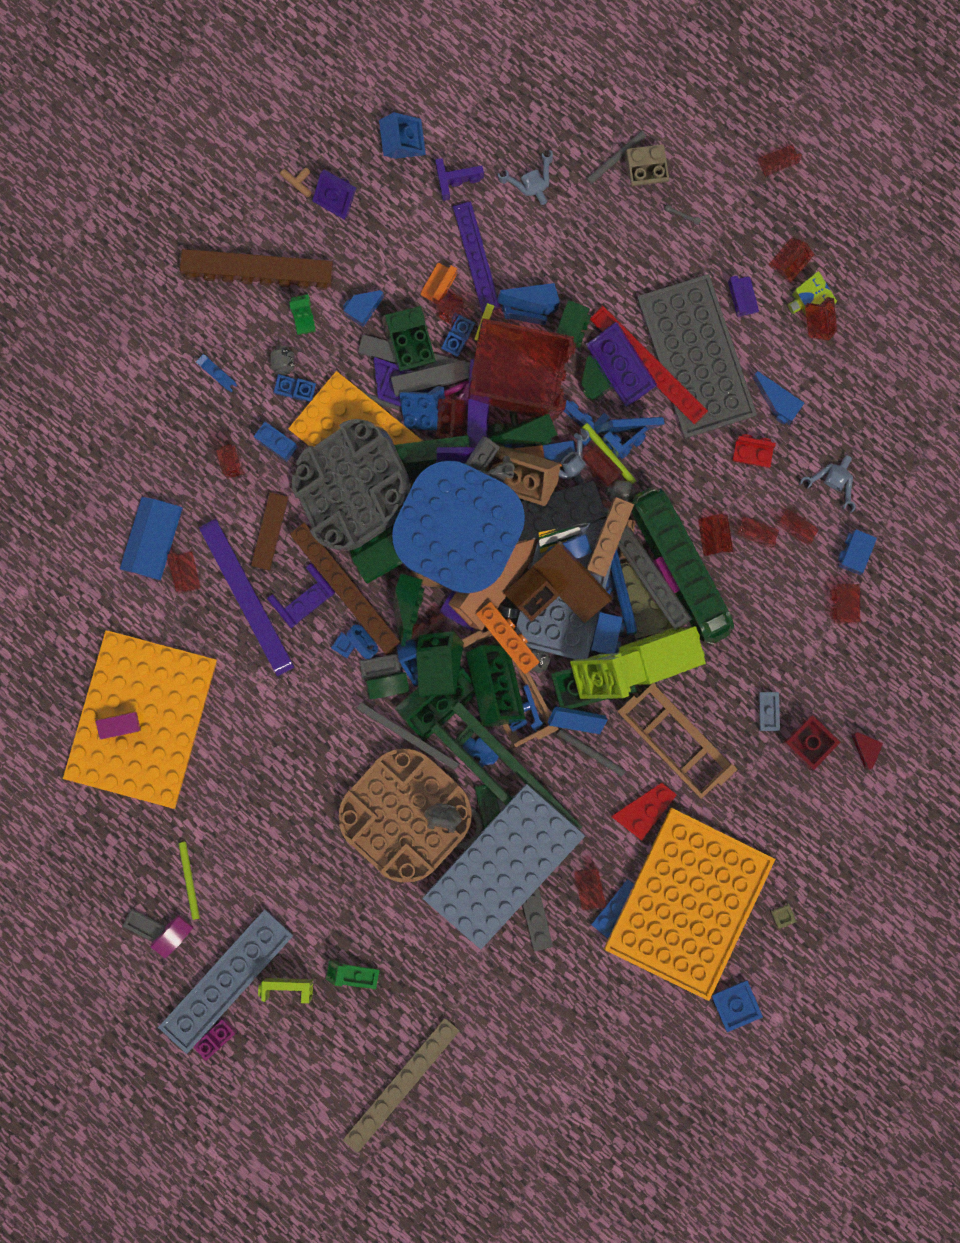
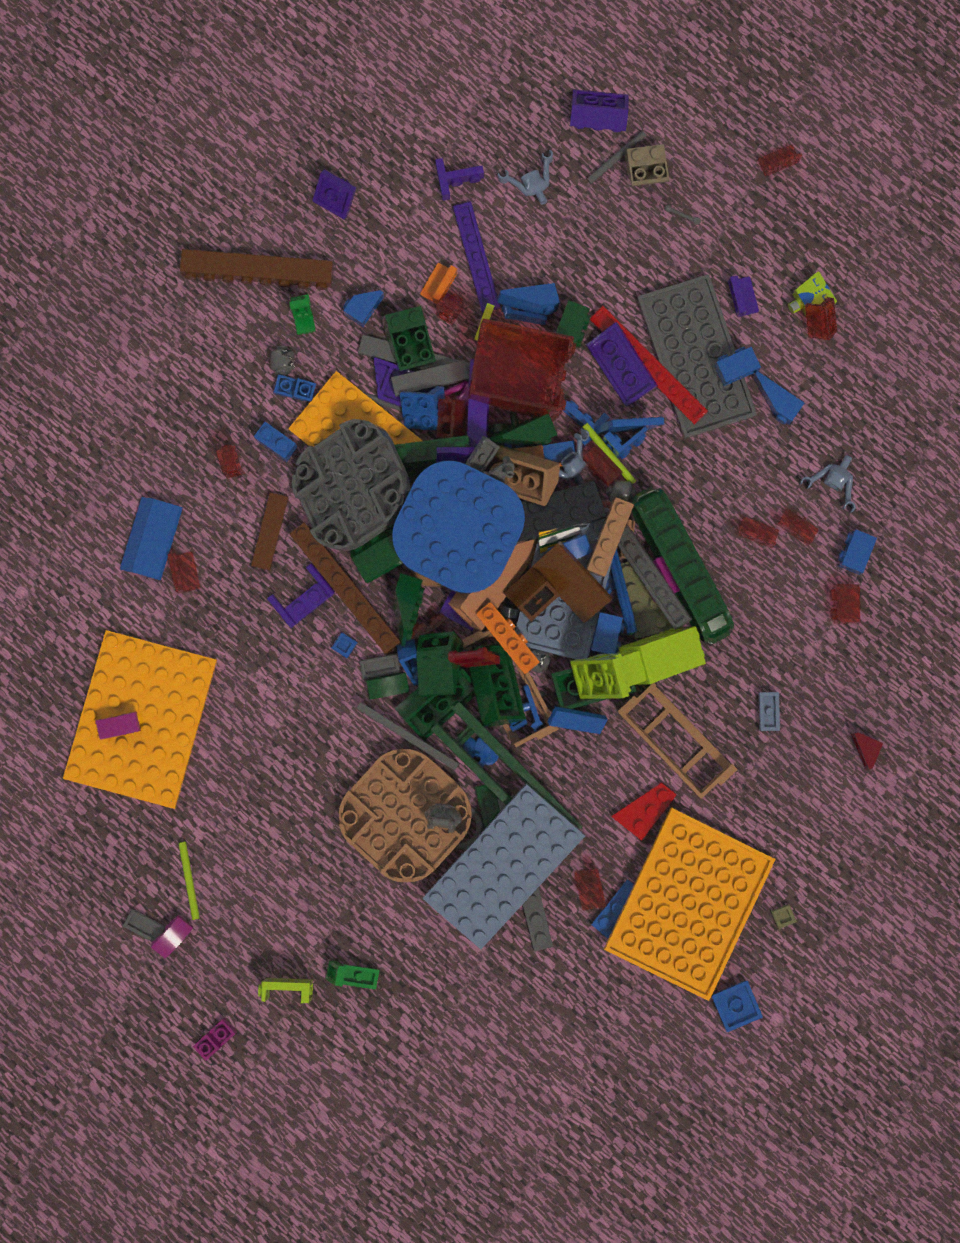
(215, 372): blue piece -> none
(225, 981): sand blue plate -> none
(246, 597): dark purple beam -> none
(297, 182): medium nougat piece -> none
(362, 641): blue beam -> none
(401, 1085): dark tan plate -> none
(402, 136): blue slope -> none
(458, 335): blue slope -> none
(474, 658): none -> dark red plate
(592, 753): dark grey bar -> none
(595, 380): dark green slope -> none
(599, 110): none -> dark purple slope
(715, 534): clear red panel -> none
(737, 365): none -> blue brick
(753, 451): red bracket -> none
(792, 259): clear red panel -> none
(811, 742): dark red brick -> none

